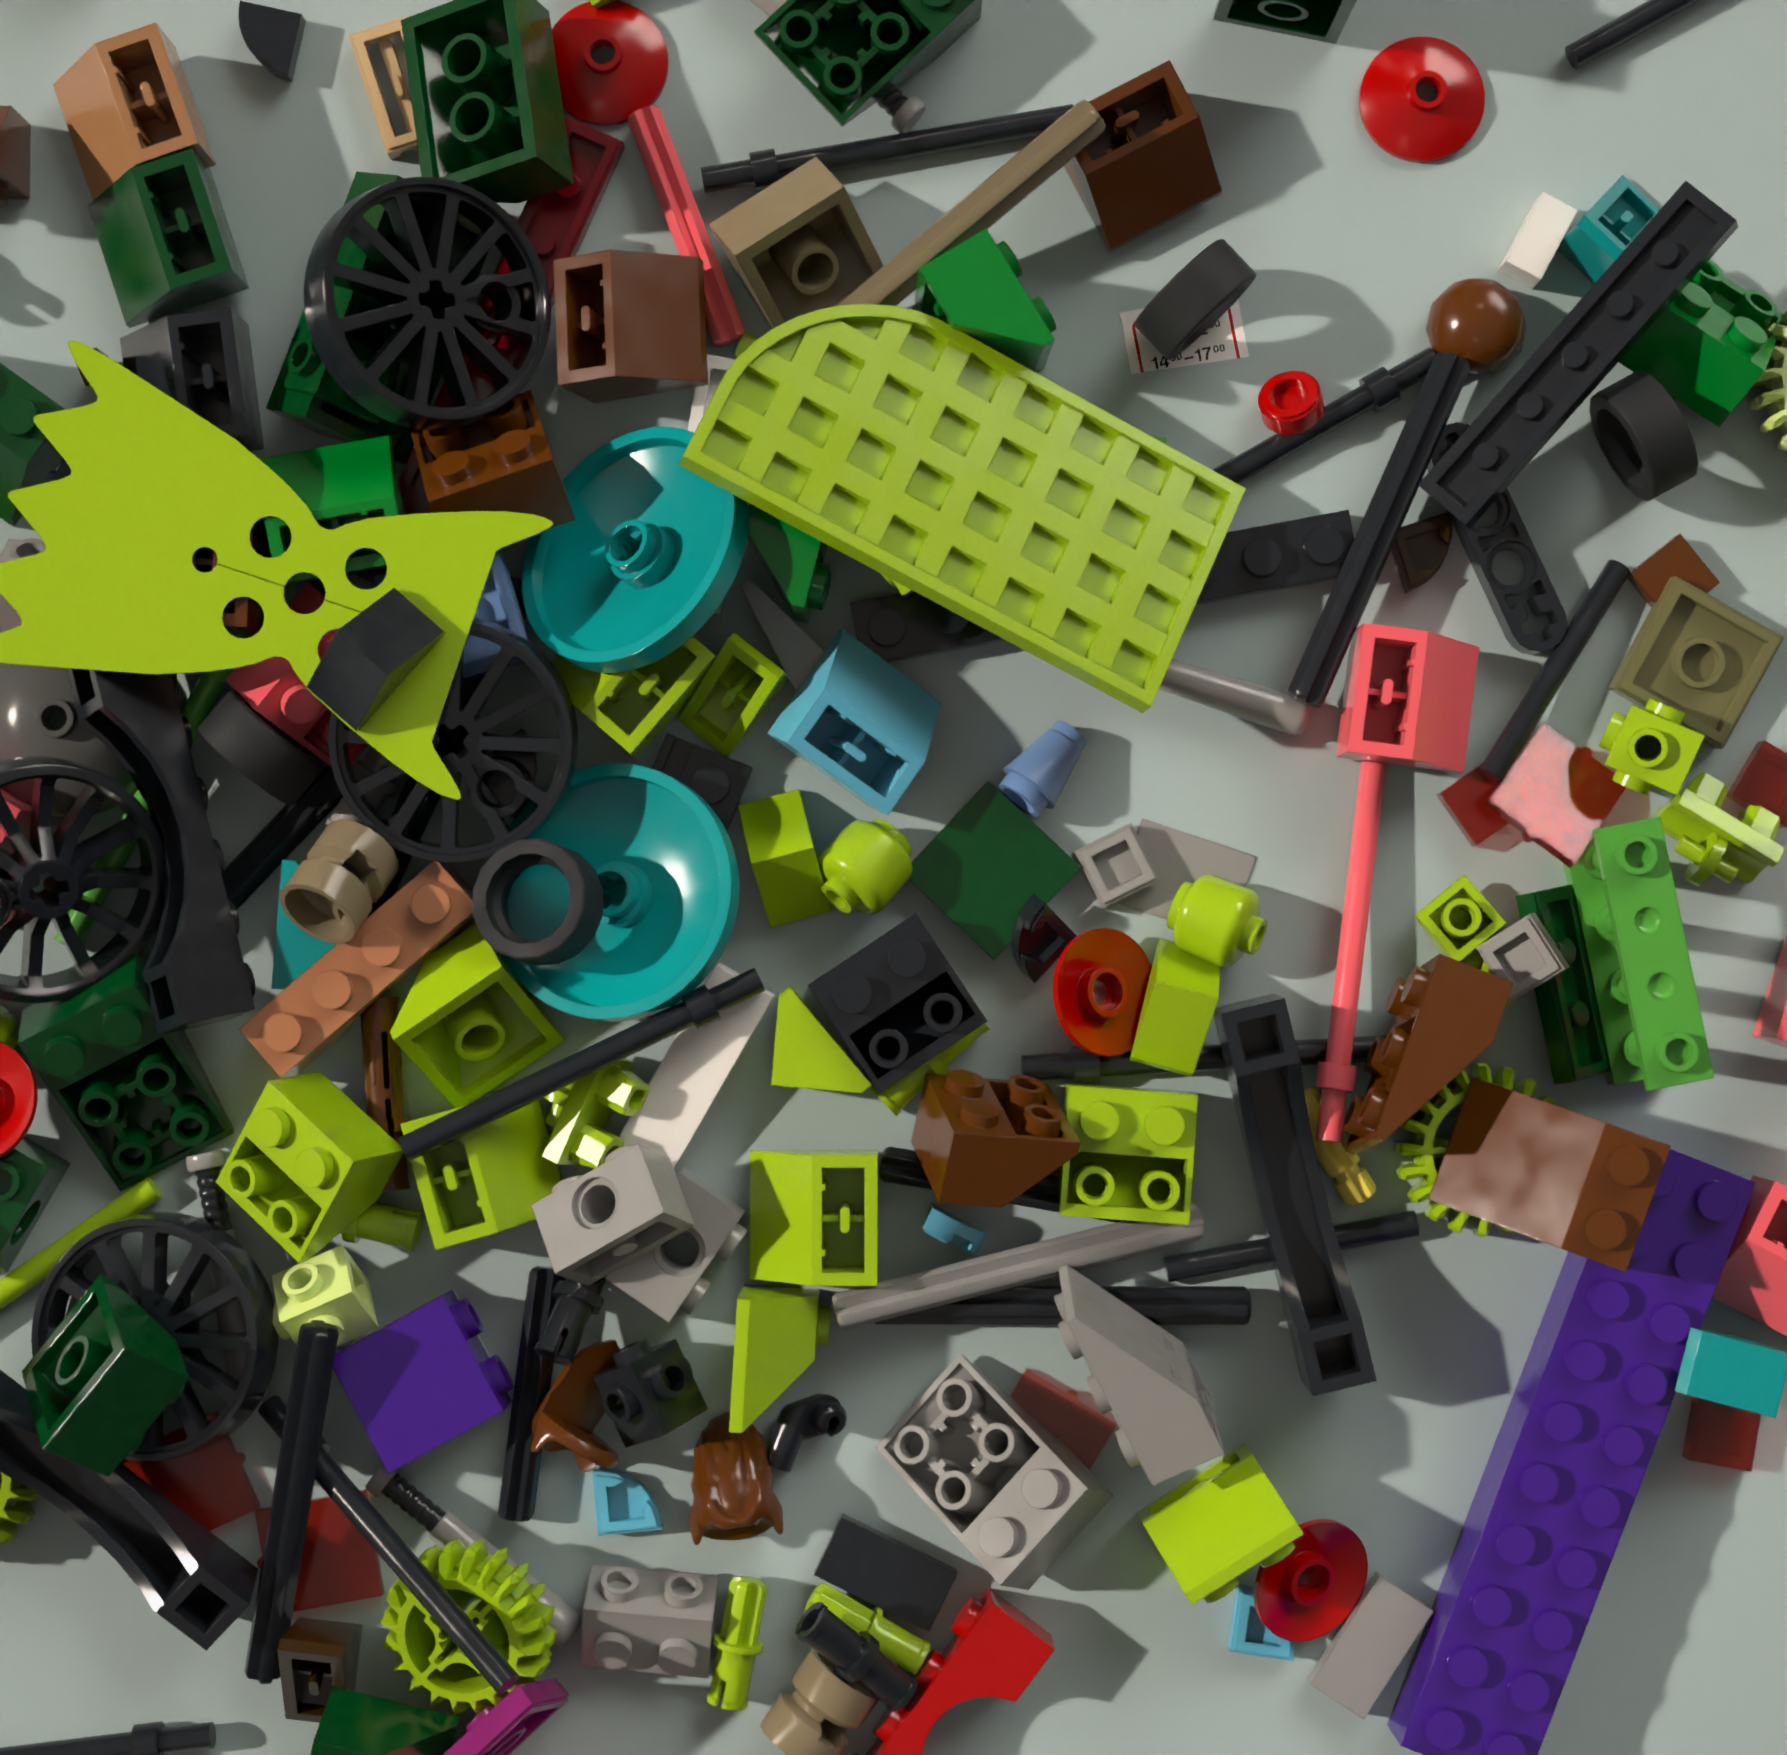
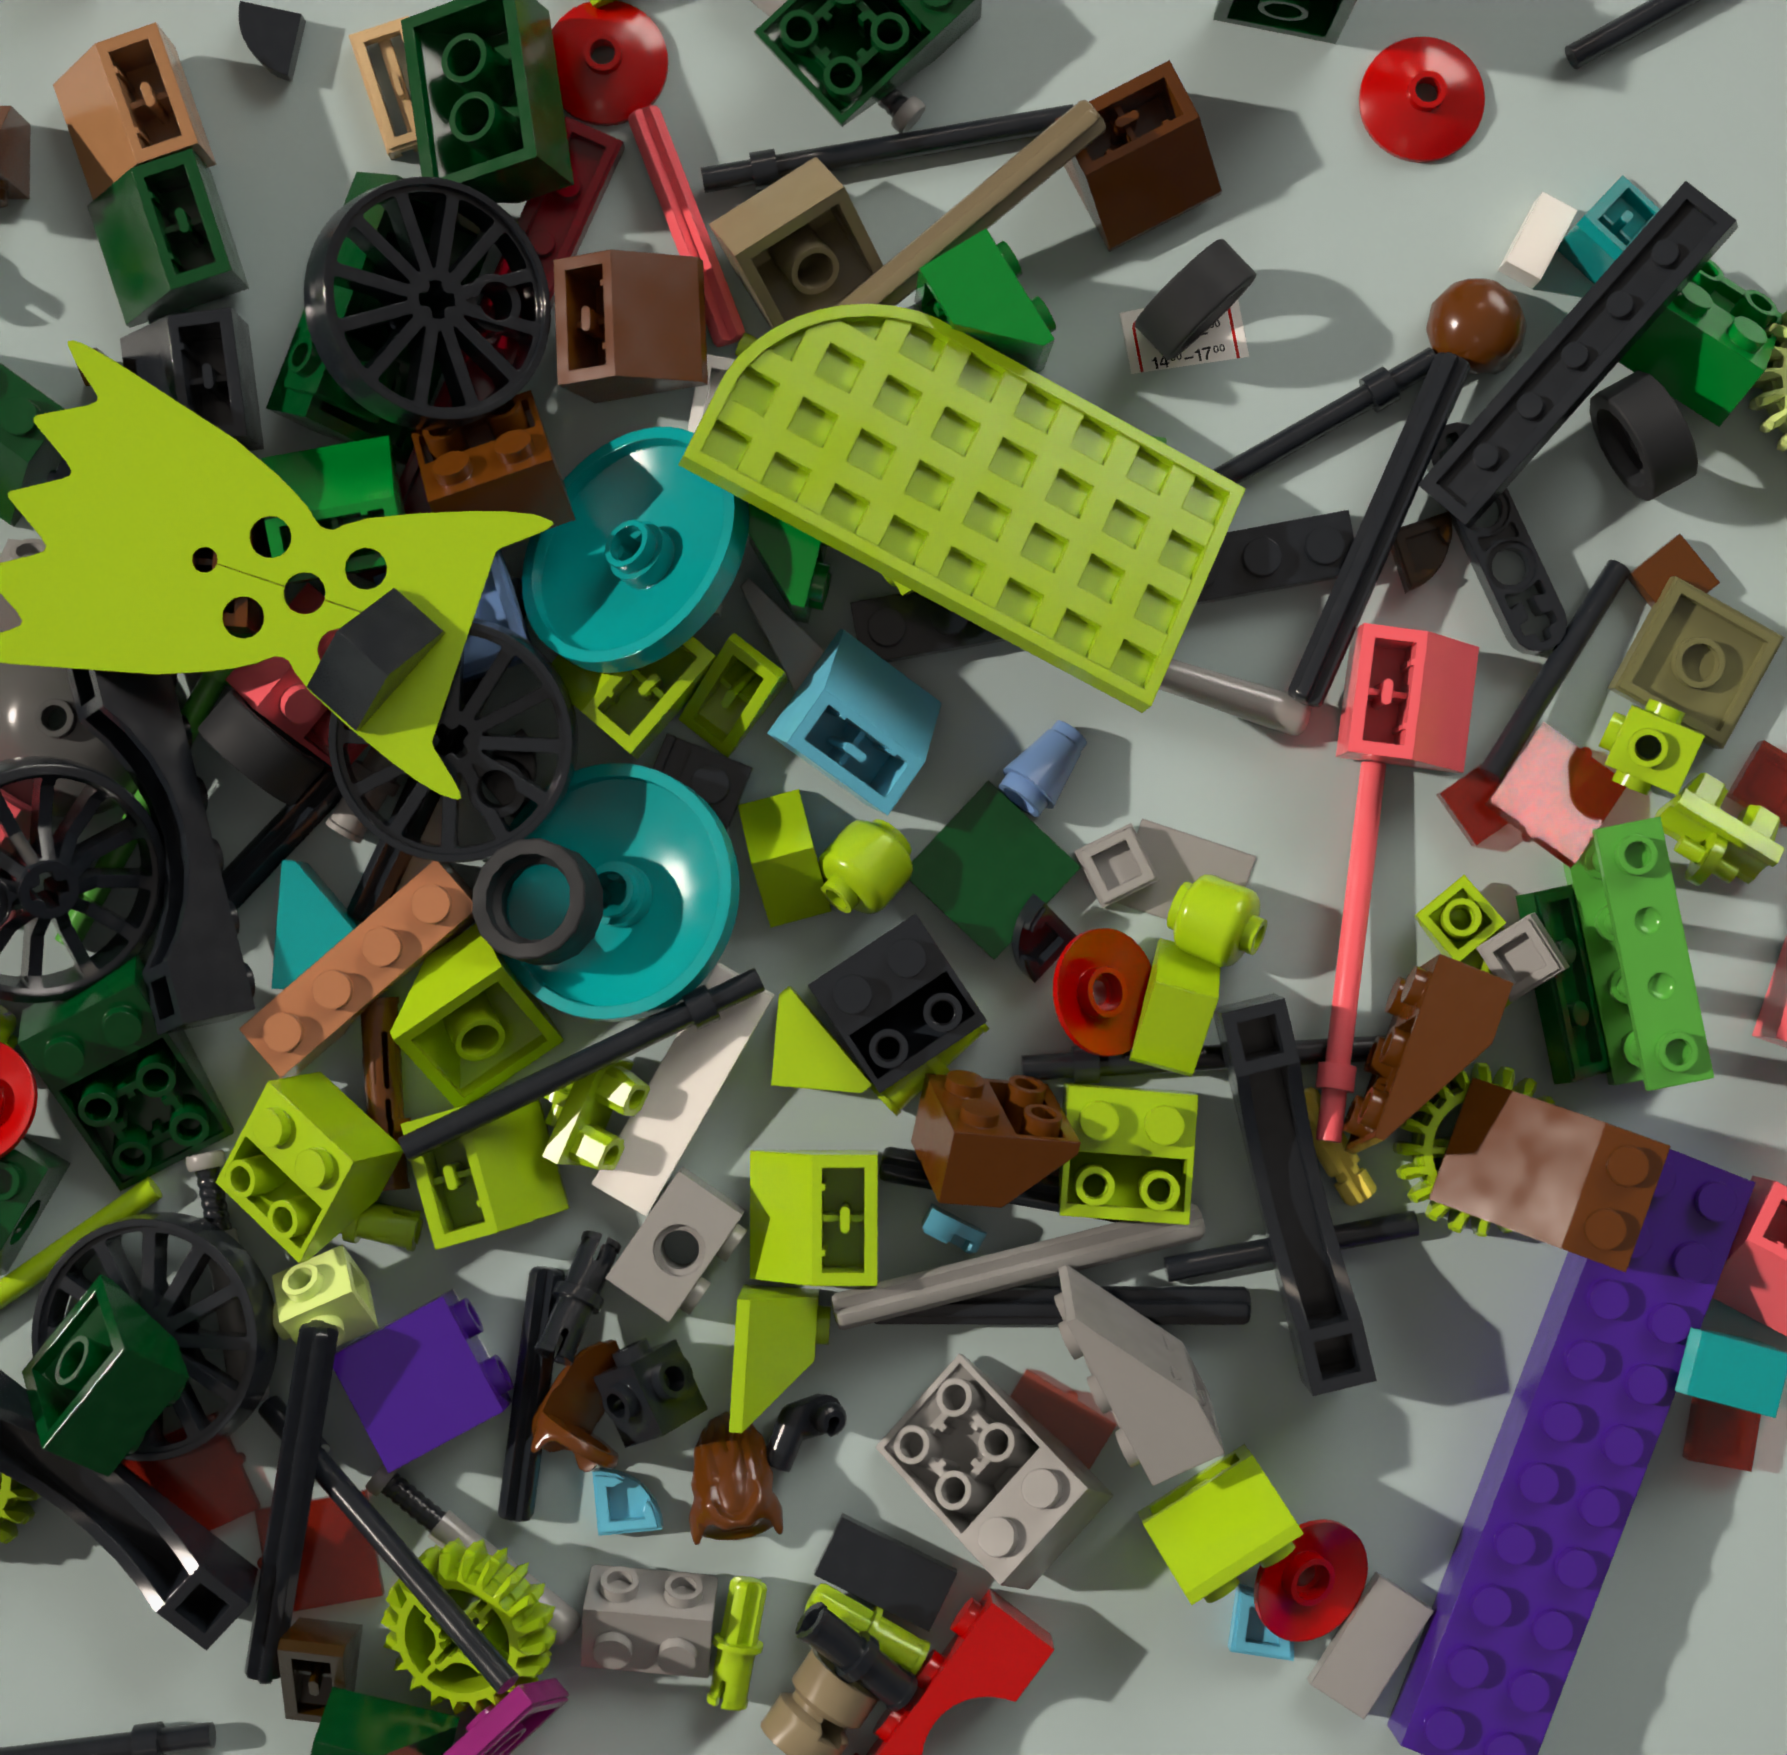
(339, 881): dark tan wheel -> none
(645, 1215): light grey brick -> none
(1291, 402): red tile -> none

